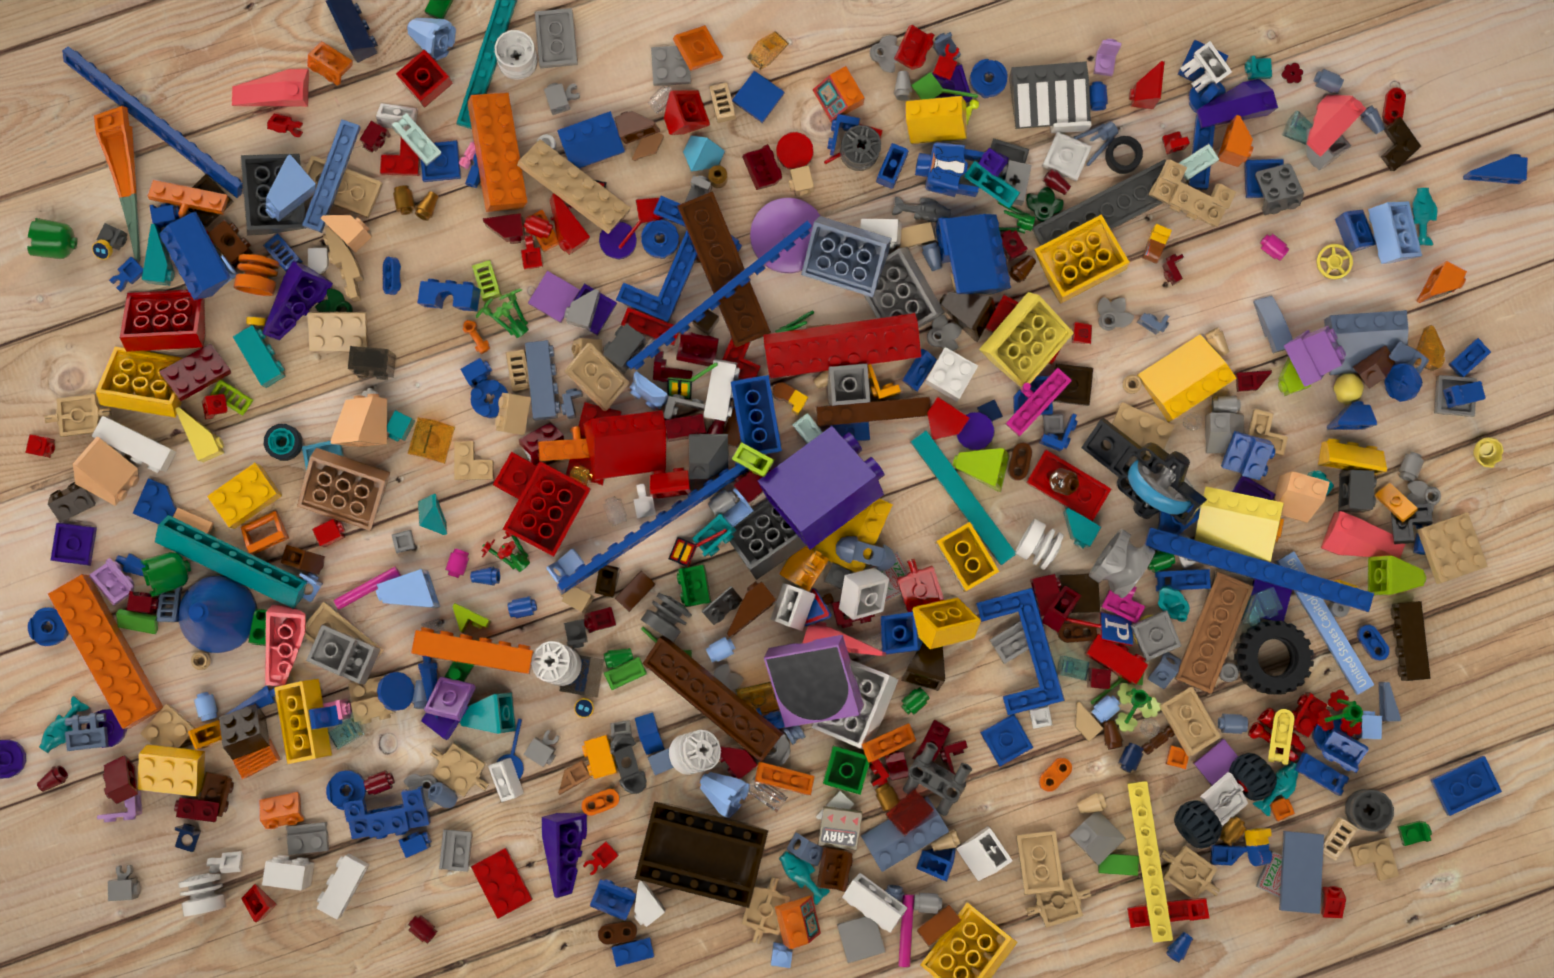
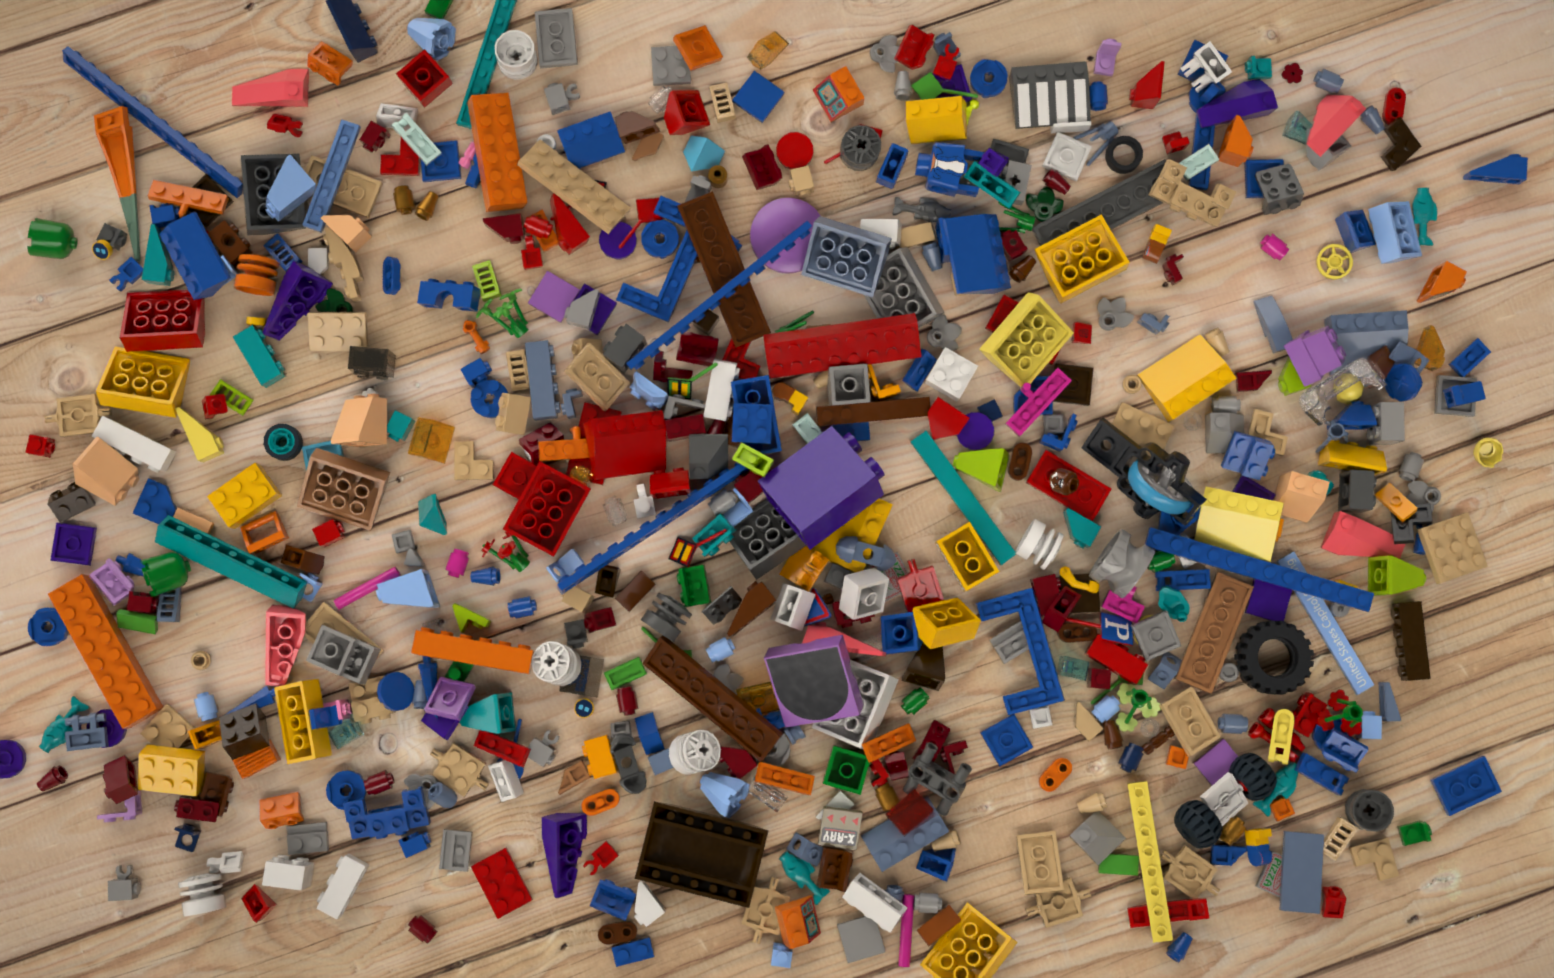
(195, 372): dark red plate -> none
(217, 614): blue cone -> none
(258, 628): green leg -> none
(413, 558): none -> light grey slope
(502, 747): none -> red tile
(617, 657): green cone -> none
(627, 701): none -> dark red brick
(646, 324): red plate -> none
(752, 423): none -> blue plate
(844, 122): blue bracket -> none
(969, 311): dark brown slope -> none
(984, 854): white slope -> none
(1066, 574): none -> yellow piece
(1260, 605): clear light blue slope -> none
(1315, 397): none -> clear windscreen
(1334, 432): none -> sand blue plant
(1373, 641): blue plate -> none
(1390, 424): none -> light grey brick

